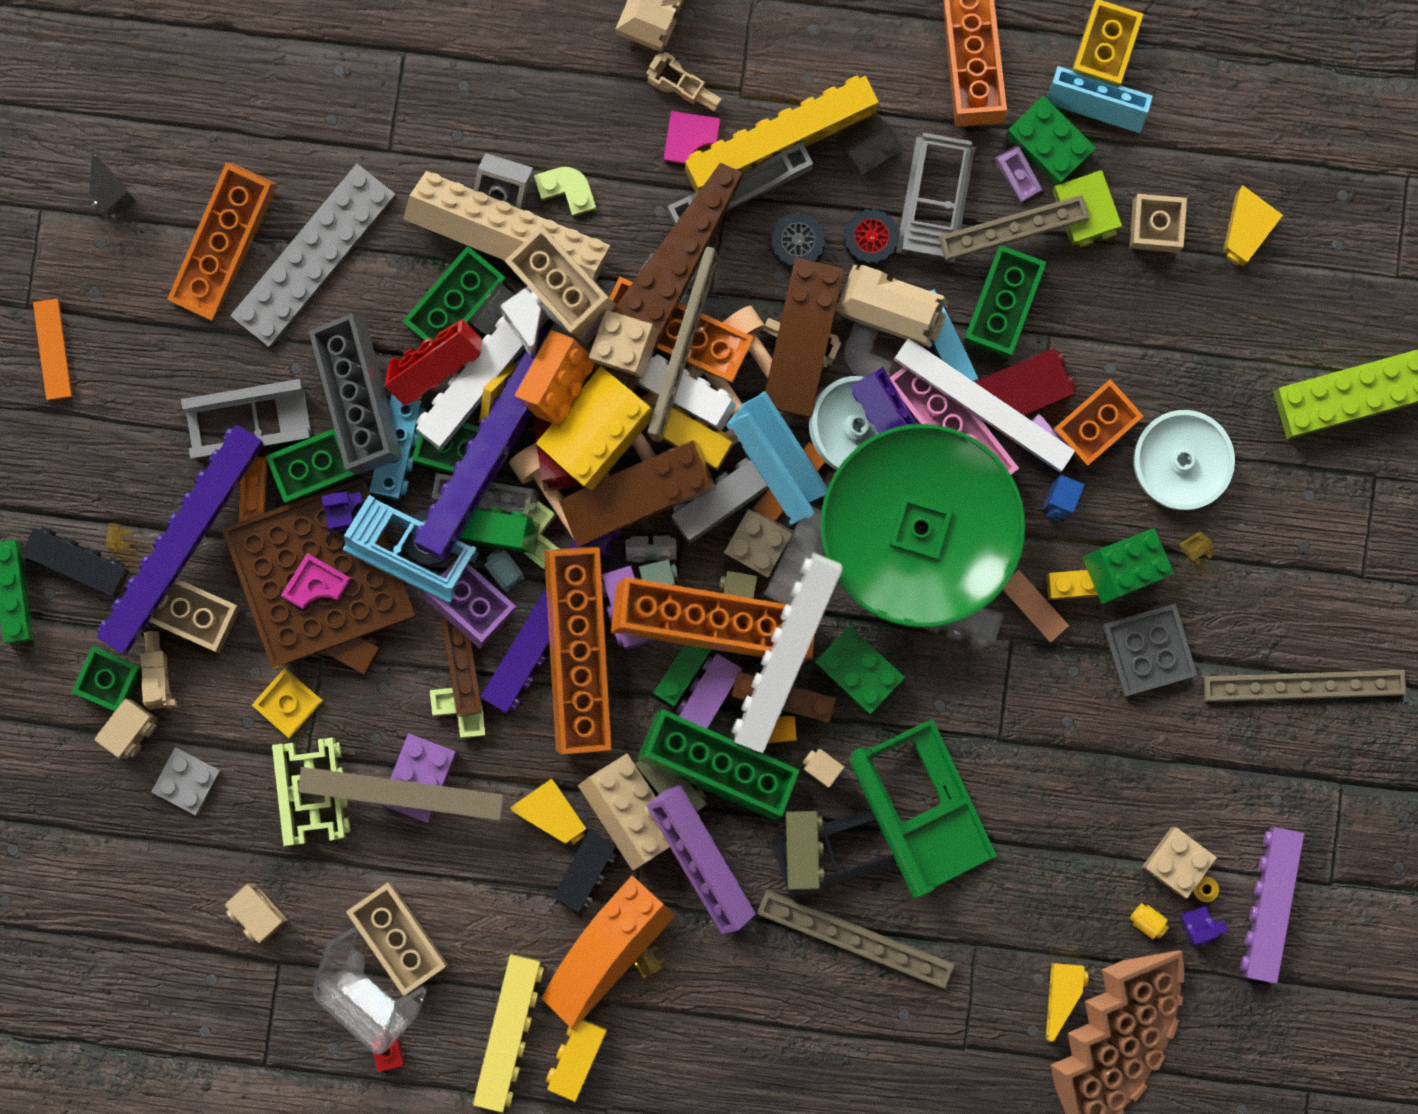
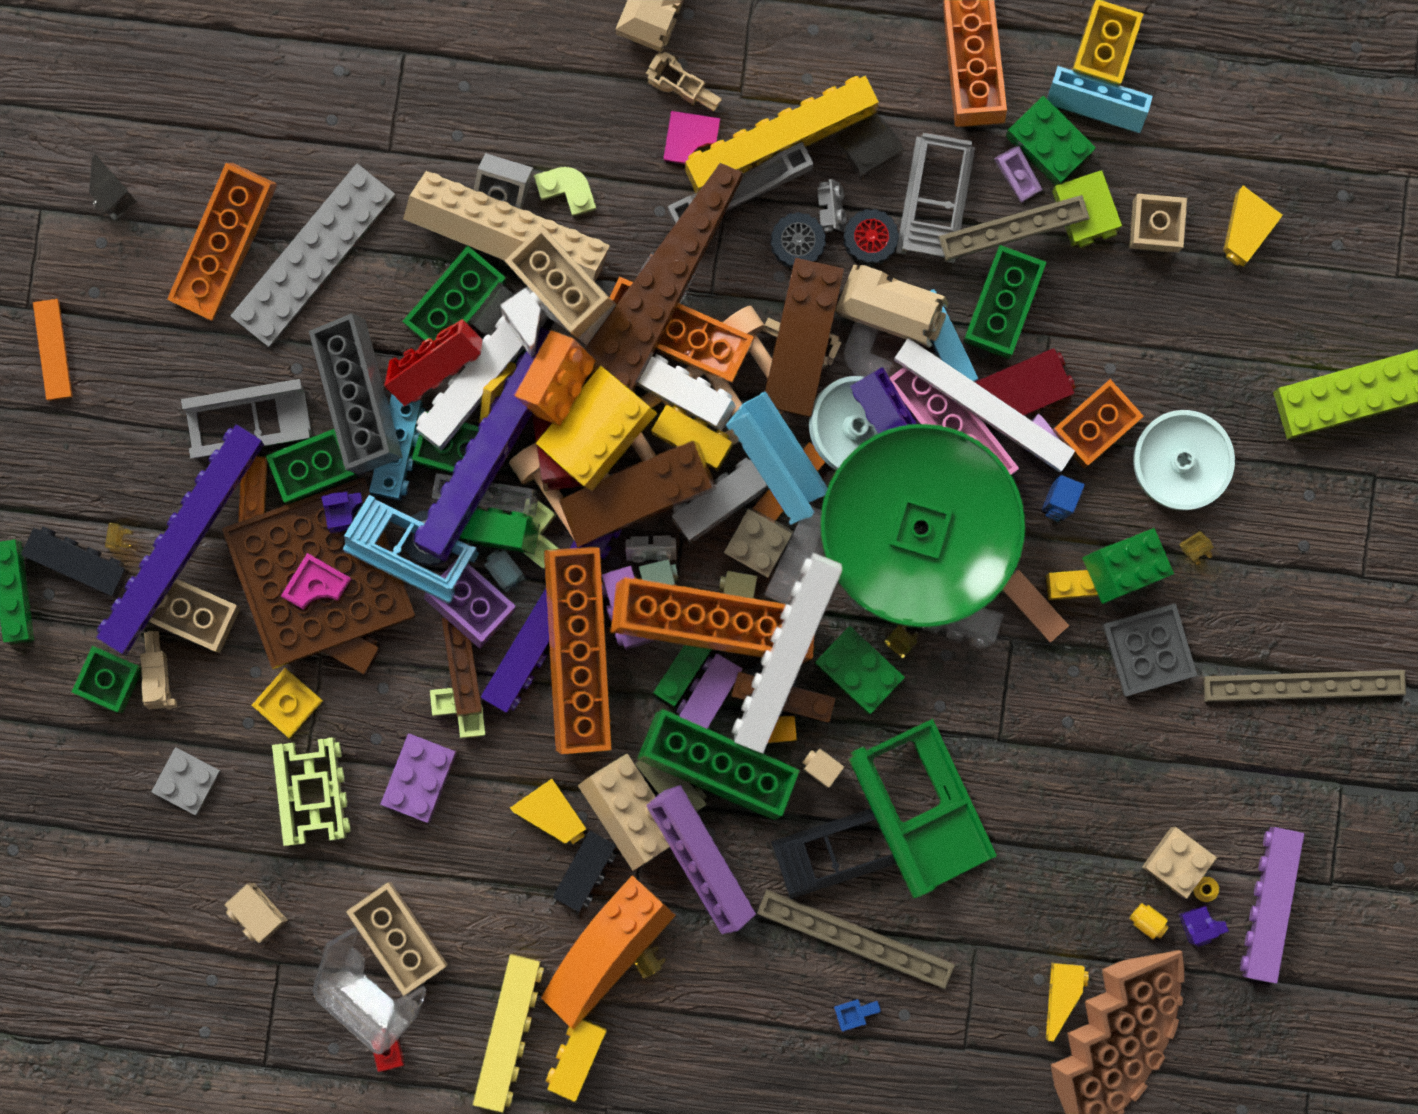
(127, 729): tan brick -> none
(400, 793): dark tan tile -> none
(624, 344): tan brick -> none
(683, 344): dark tan tile -> none
(803, 850): olive brick -> none
(832, 196): none -> light grey hinge
(852, 1013): none -> blue plate
(901, 641): none -> clear yellow tile

